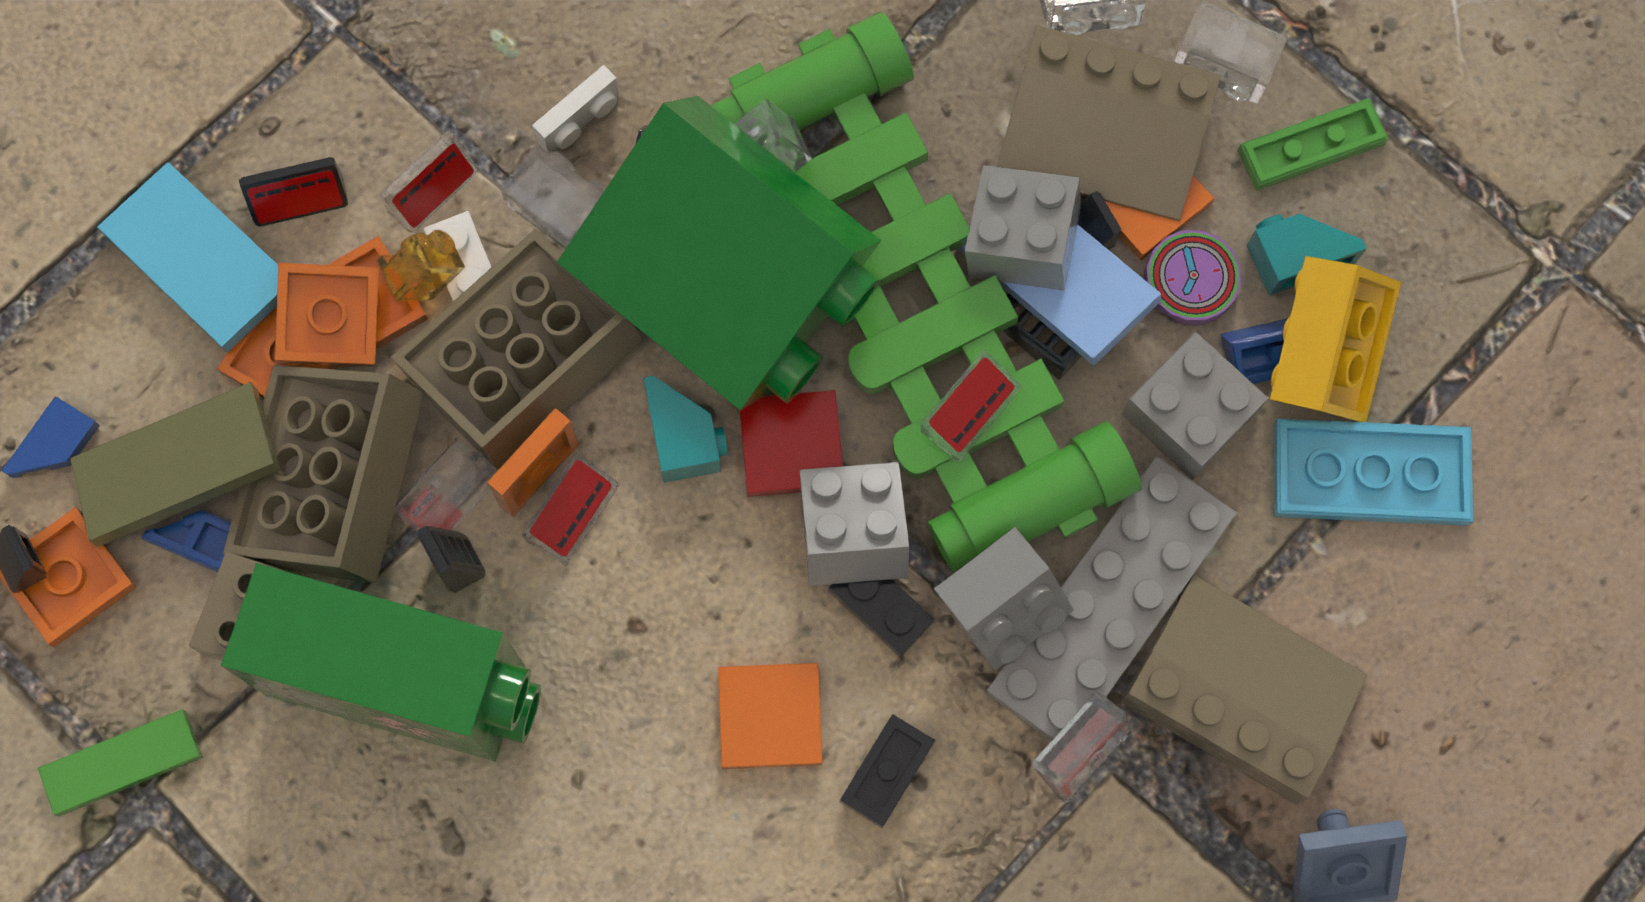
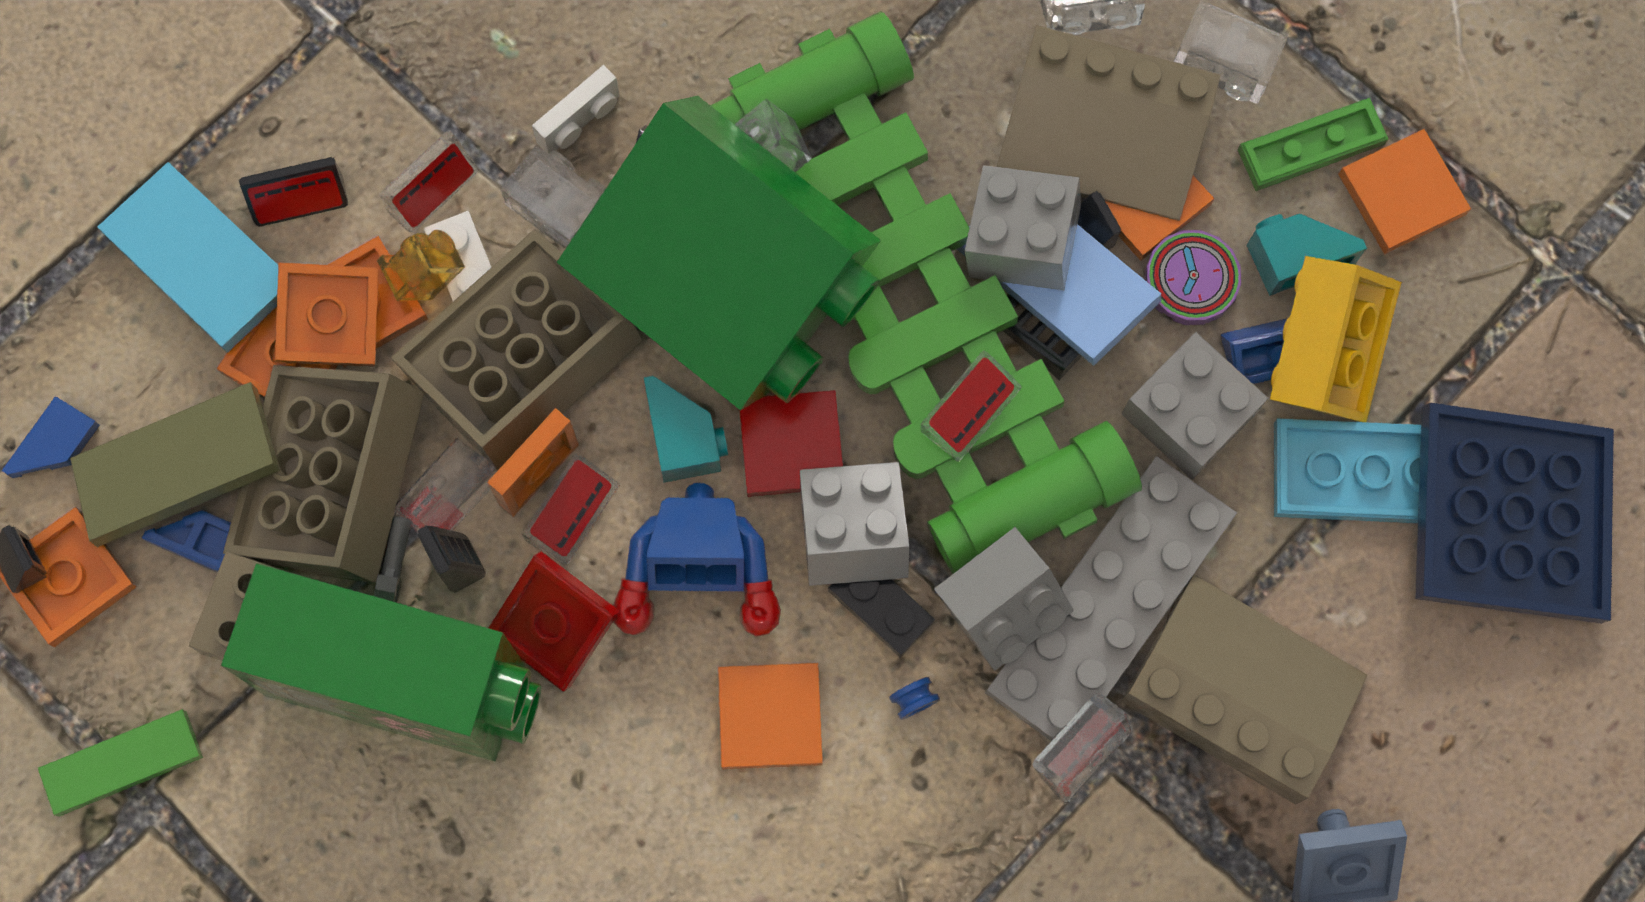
(389, 581): none -> dark grey bar
(553, 620): none -> red tile
(697, 547): none -> blue torso
(887, 771): black plate -> none
(914, 698): none -> blue bush
(1404, 191): none -> orange tile
(1515, 513): none -> dark blue plate

